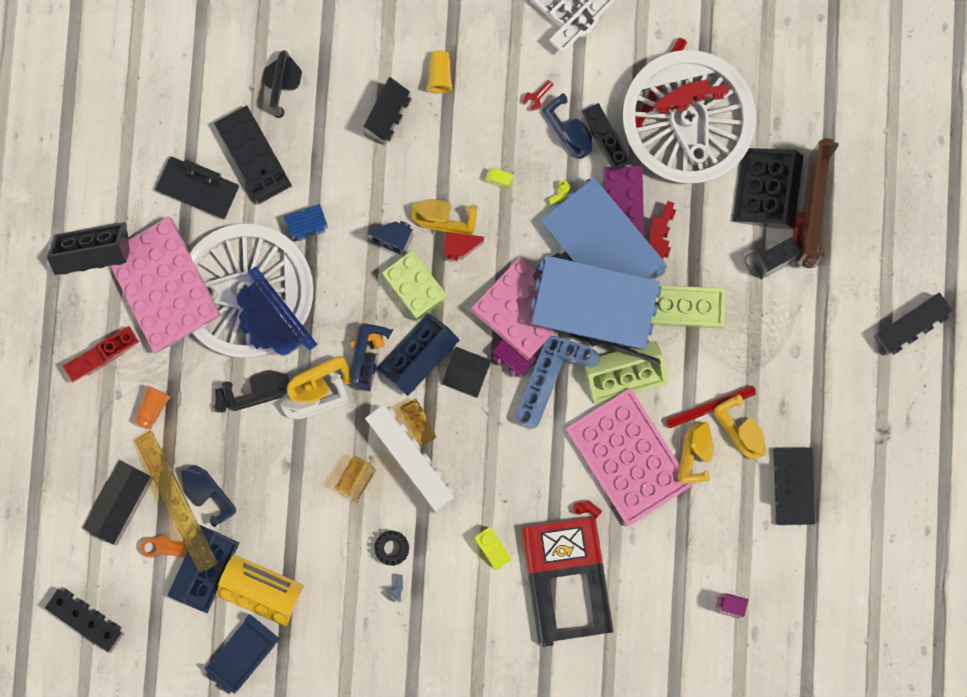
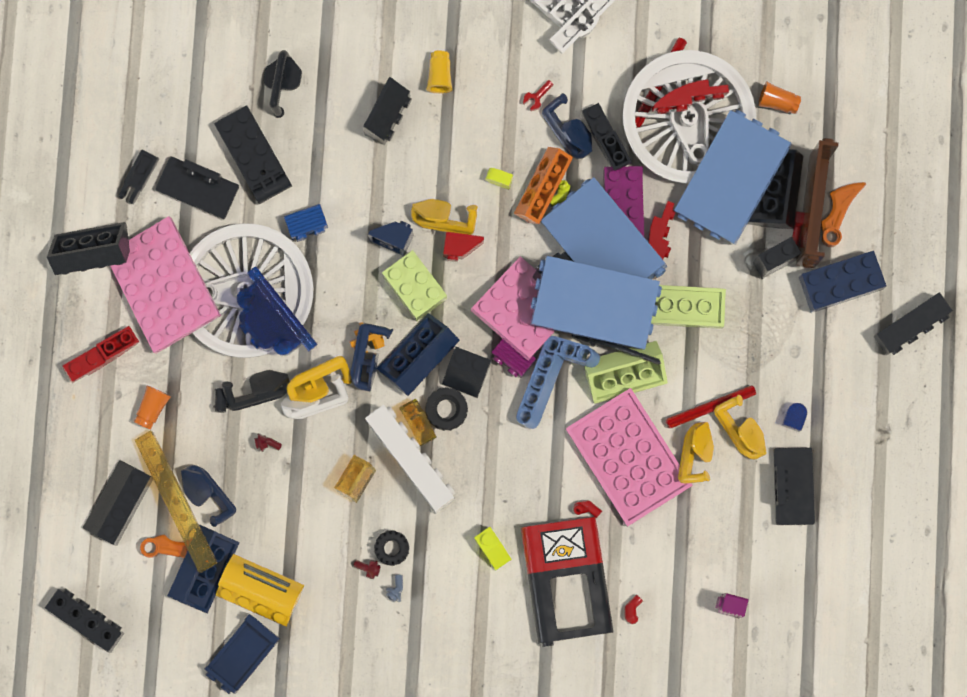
(139, 175): none -> black hinge
(263, 442): none -> dark red plate
(372, 569): none -> dark red plate
(446, 394): none -> black tyre
(543, 185): none -> orange brick
(630, 609): none -> red arm
(732, 177): none -> medium blue panel
(778, 99): none -> orange plant
(795, 417): none -> clear blue piece
(841, 201): none -> orange piece
(842, 281): none -> dark blue brick

